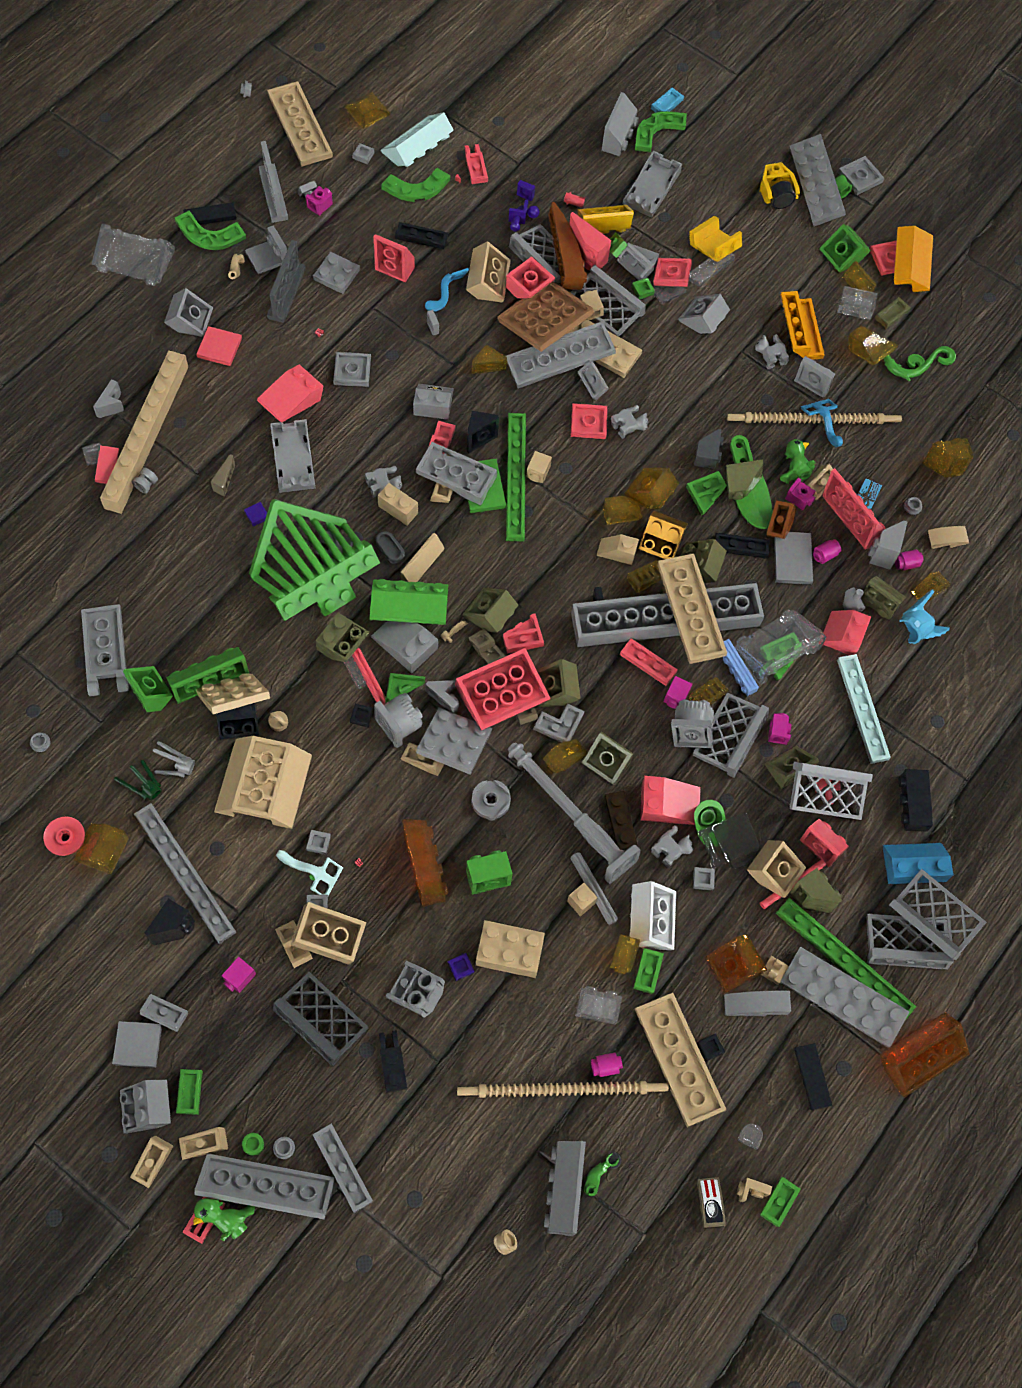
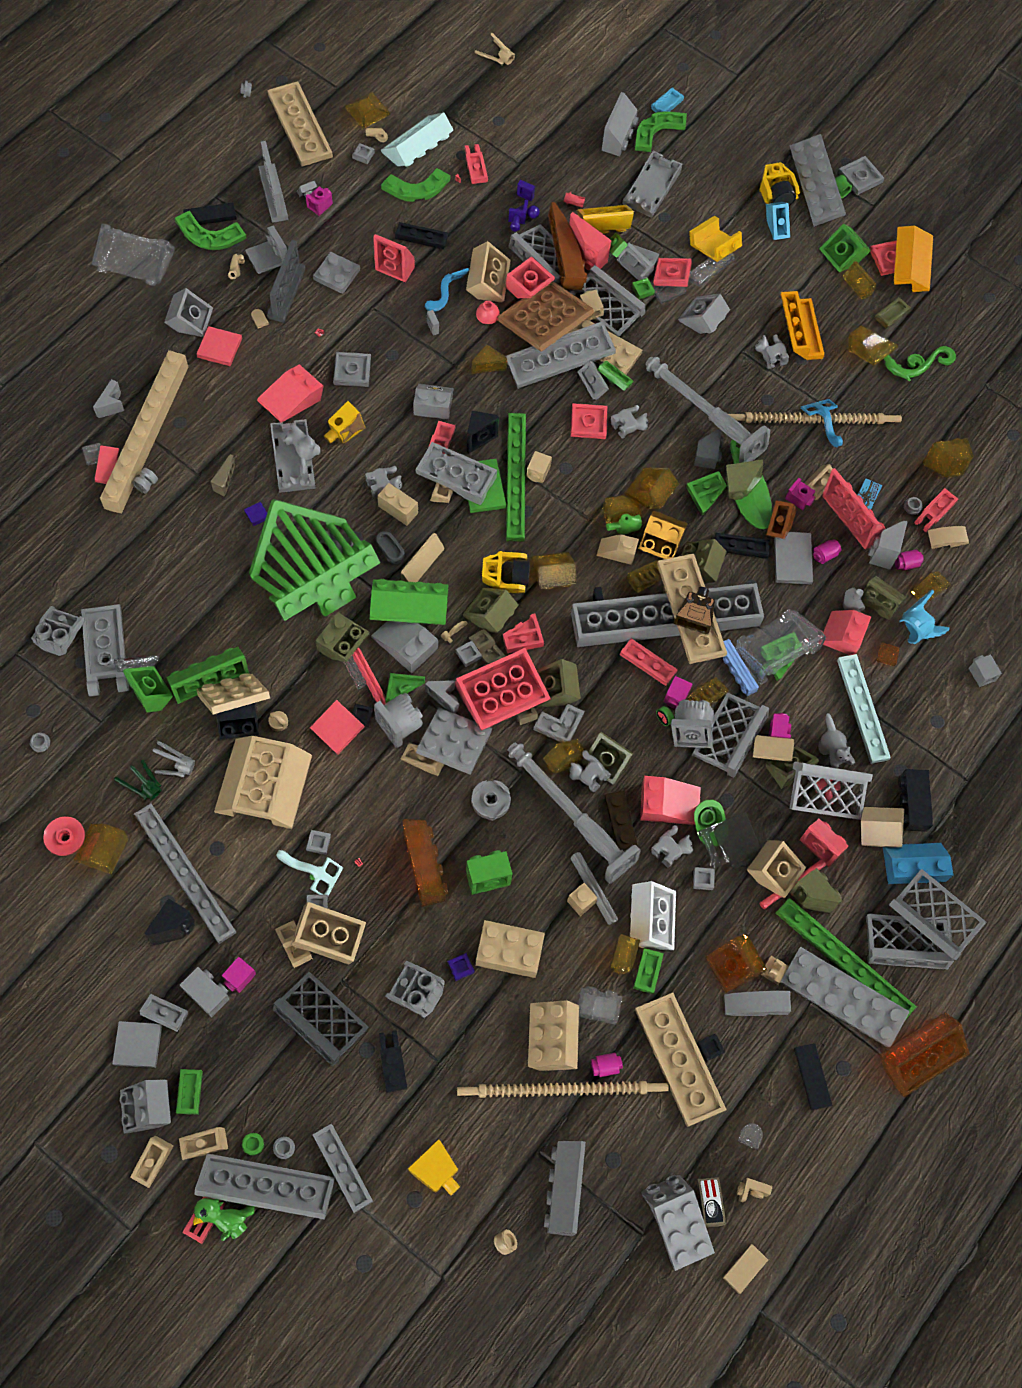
(56, 631): none -> light grey slope
(135, 662): none -> clear slope
(205, 991): none -> light grey brick
(259, 318): none -> tan piece
(304, 445): none -> light grey animal
(337, 727): none -> coral tile
(344, 424): none -> yellow torso
(378, 133): none -> tan arm
(436, 1169): none -> yellow torso
(468, 653): none -> light grey plate
(487, 312): none -> coral brick
(505, 54): none -> tan plant
(520, 571): none -> yellow piece
(553, 1035): none -> tan brick
(554, 570): none -> clear yellow slope
(590, 773): none -> light grey animal
(594, 1175): bright green arm -> none
(615, 376): none -> bright green plate
(626, 524): none -> bright green piece
(665, 715): none -> tile
(679, 1221): none -> light grey bracket
(696, 611): none -> torso
(745, 1269): none -> tan tile
(751, 443): none -> light grey piece
(773, 748): none -> tan slope
(778, 220): none -> medium azure slope
(780, 1201): bright green plate -> none
(799, 465): bright green animal -> none
(814, 377): light grey plate -> none
(834, 744): none -> light grey animal
(857, 302): clear brick -> none
(882, 827): none -> tan slope
(888, 654): none -> clear orange tile
(937, 508): none -> coral hinge
(984, 670): none -> light grey brick

